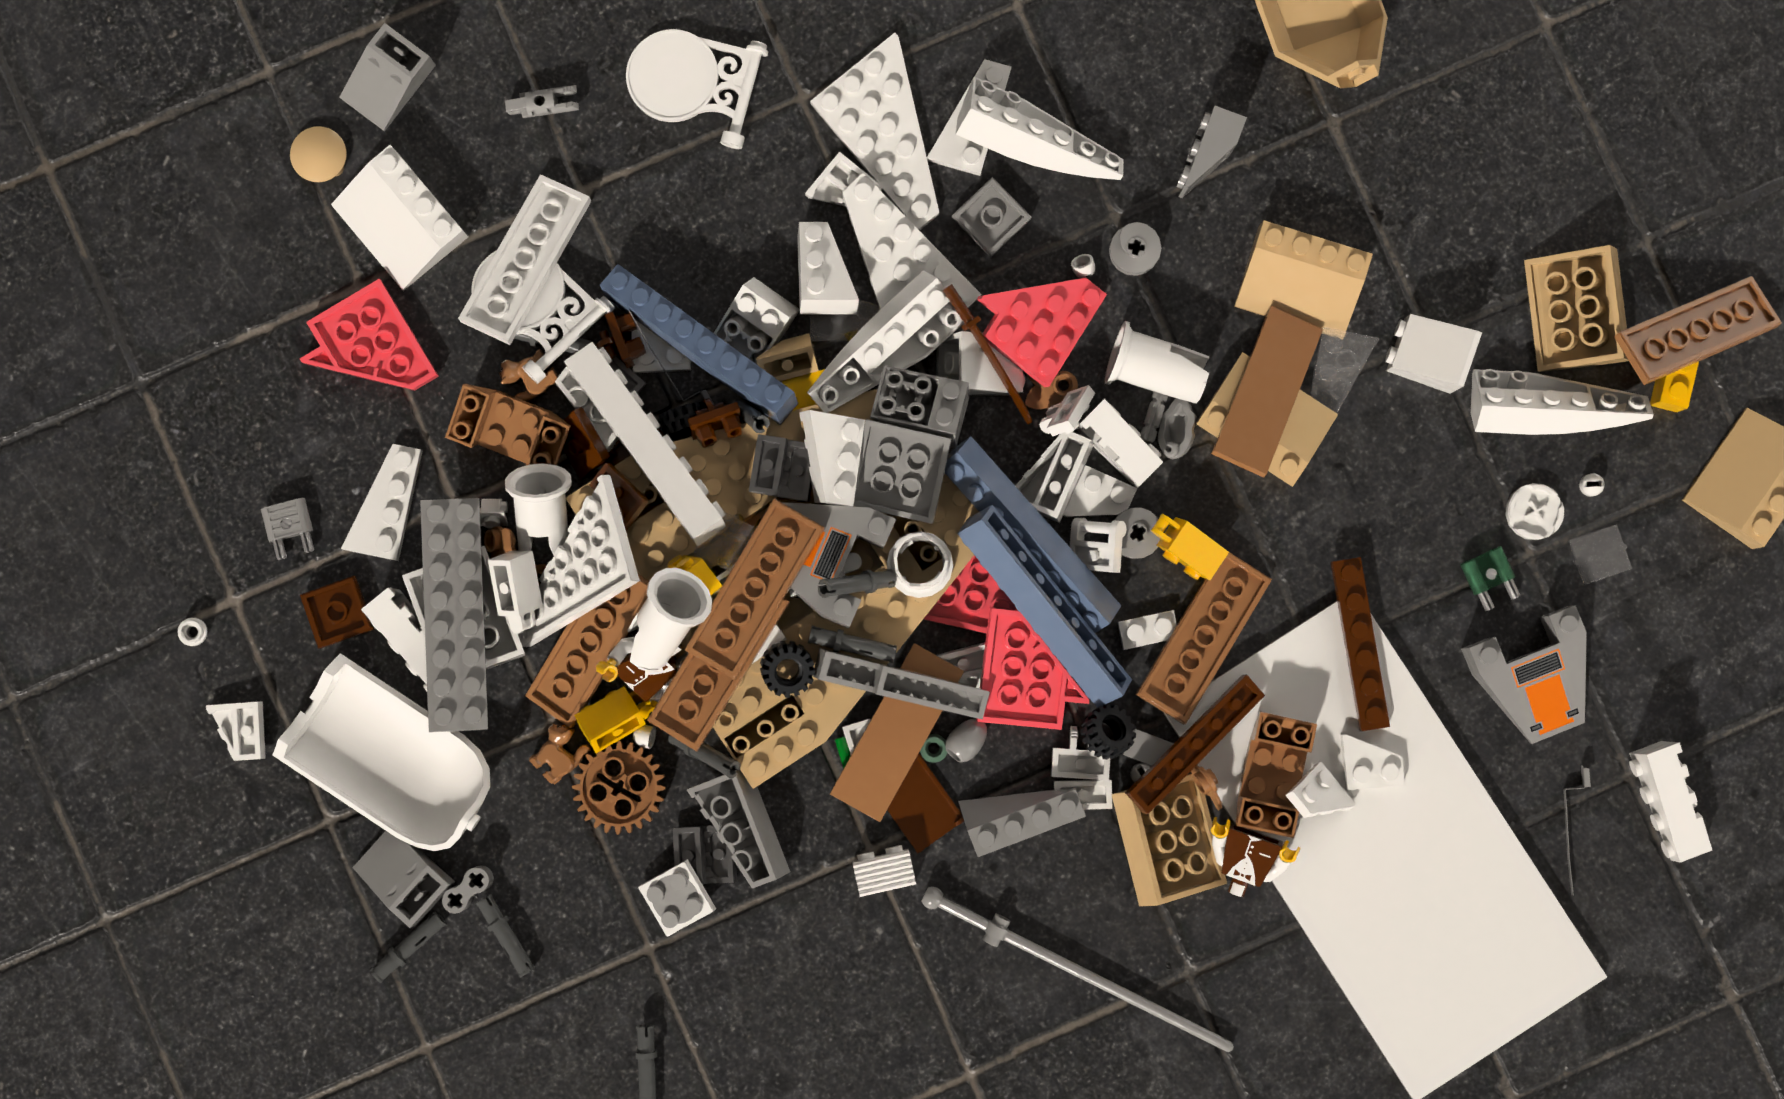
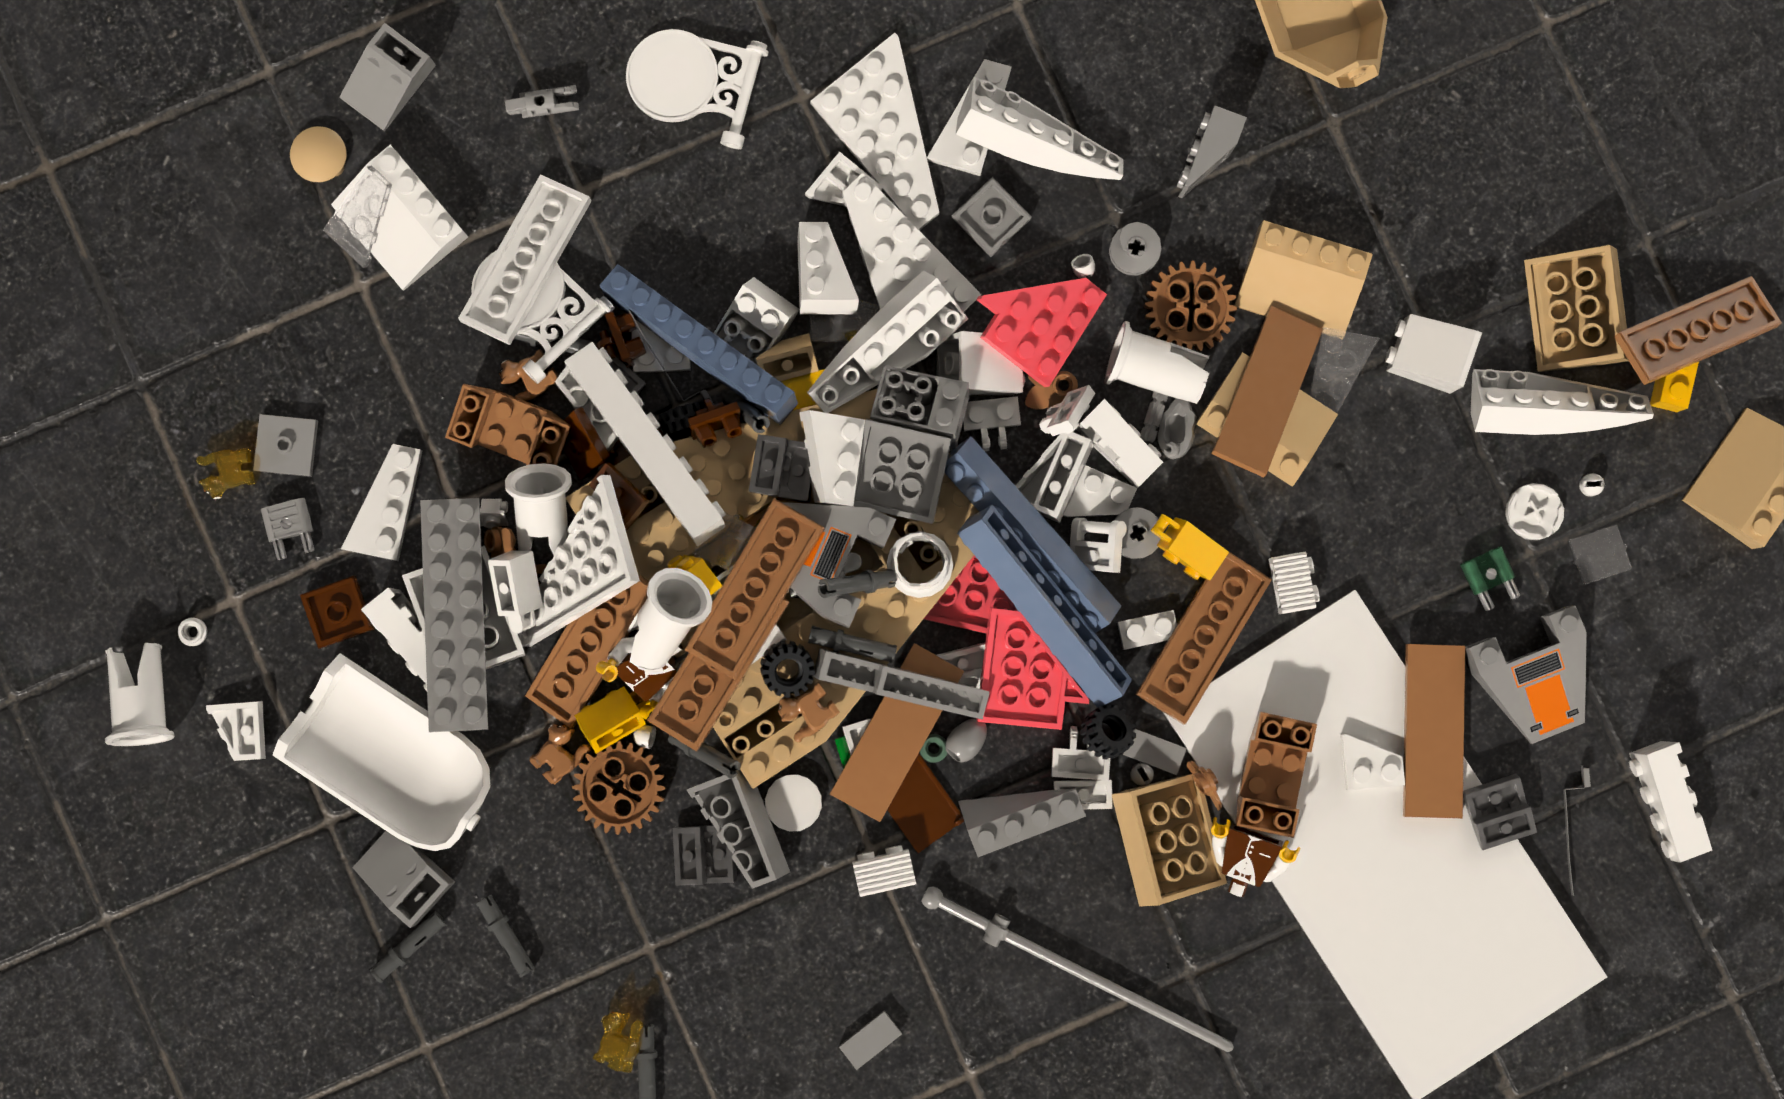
(137, 710): none -> white piece
(229, 468): none -> clear yellow animal
(285, 445): none -> light grey plate
(359, 214): none -> clear wing
(370, 341): coral wing -> none
(467, 889): light grey axle -> none
(618, 1048): none -> clear yellow animal
(677, 898): light grey piece -> none
(793, 802): none -> white tile
(812, 711): none -> medium nougat animal
(870, 1040): none -> light grey tile
(970, 323): reddish brown sword -> none
(990, 415): none -> white hinge
(1194, 744): reddish brown plate -> none
(1215, 309): none -> medium nougat gear
(1293, 582): none -> white brick
(1319, 793): white wing -> none
(1360, 644): reddish brown plate -> none
(1434, 731): none -> medium nougat tile
(1499, 812): none -> flat silver slope

